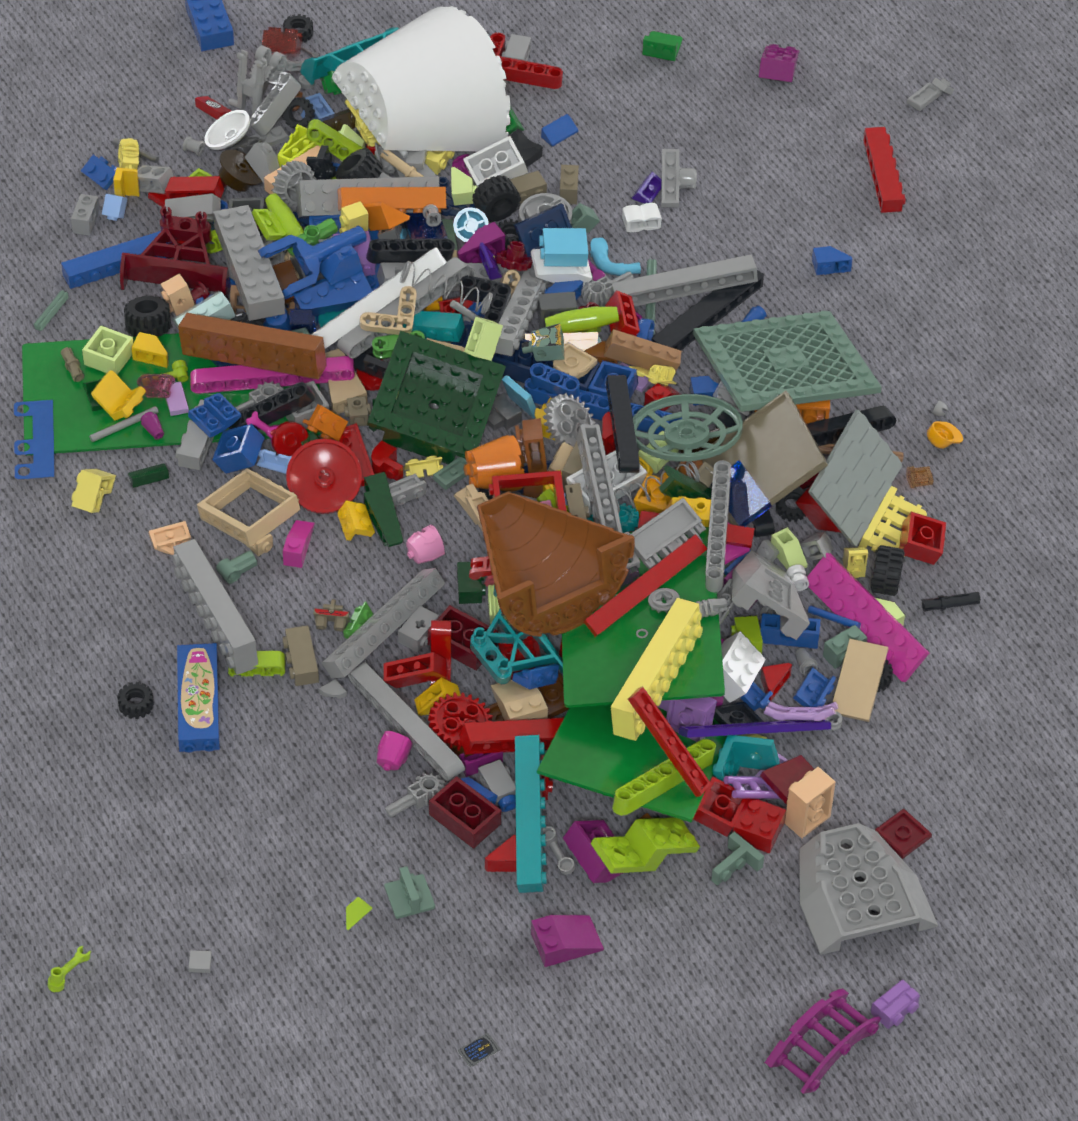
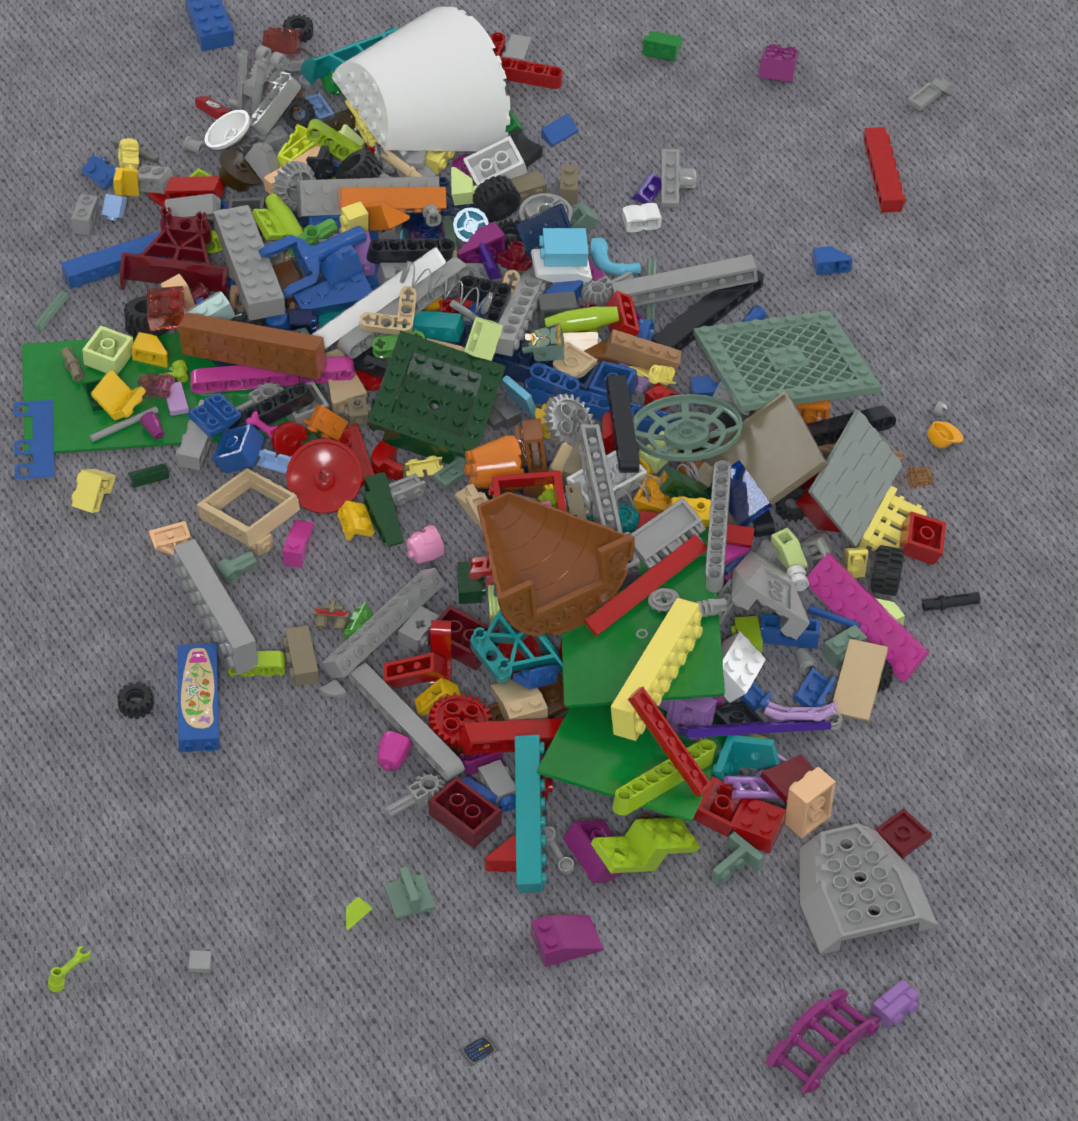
(165, 307): none -> clear red brick
(774, 677): red slope -> none

